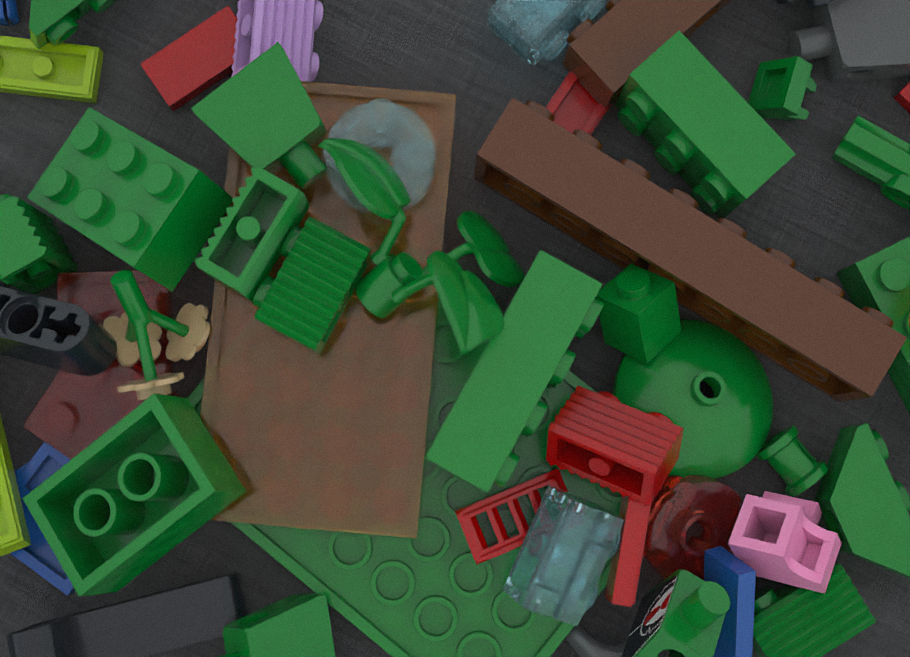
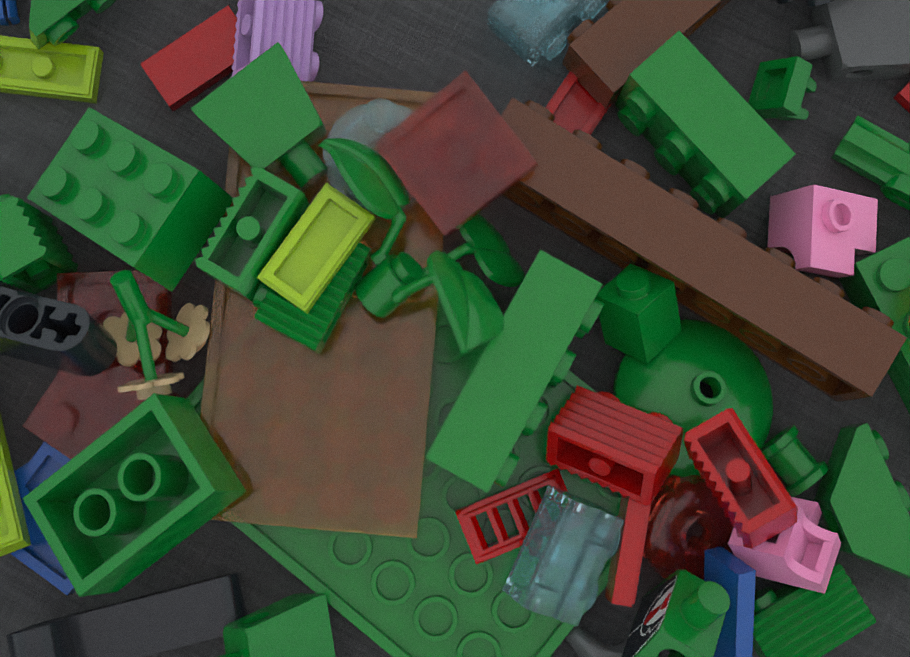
(316, 248): none -> lime tile
(456, 154): none -> clear red plate
(740, 478): none -> red brick
(823, 228): none -> bright pink brick

